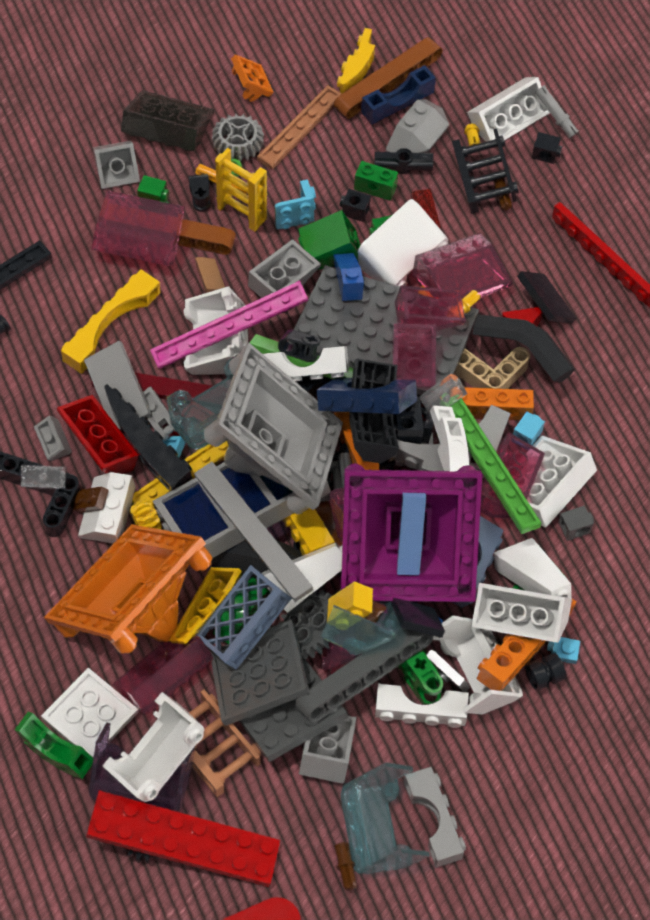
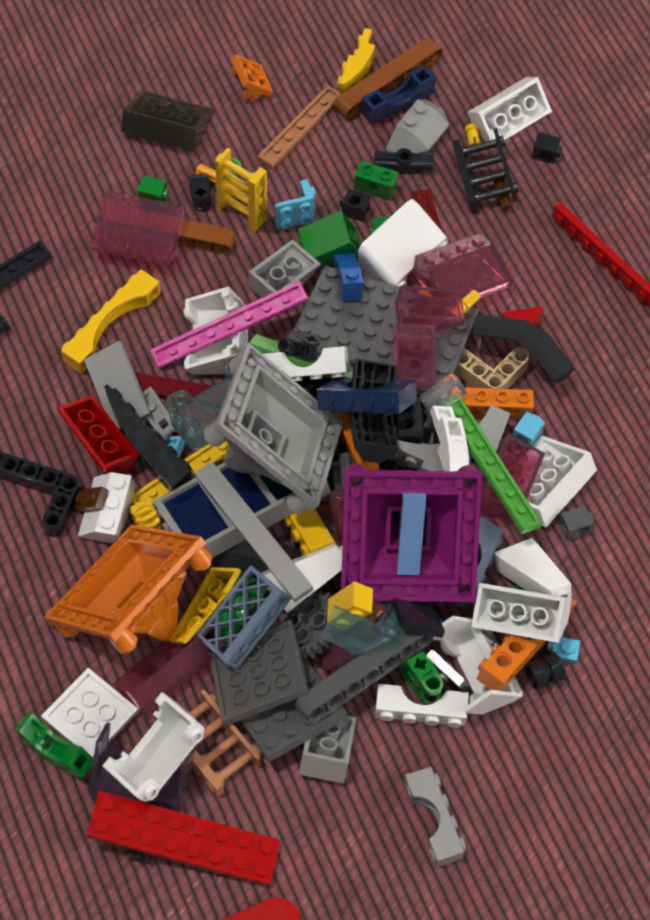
(43, 476): clear slope -> none
(52, 438): light grey slope -> none
(116, 164): light grey slope -> none
(209, 274): medium nougat slope -> none
(238, 130): light grey gear -> none
(345, 865): reddish brown axle -> none
(370, 821): clear light blue windscreen -> none
(546, 297): black tile -> none
(556, 111): light grey pin -> none

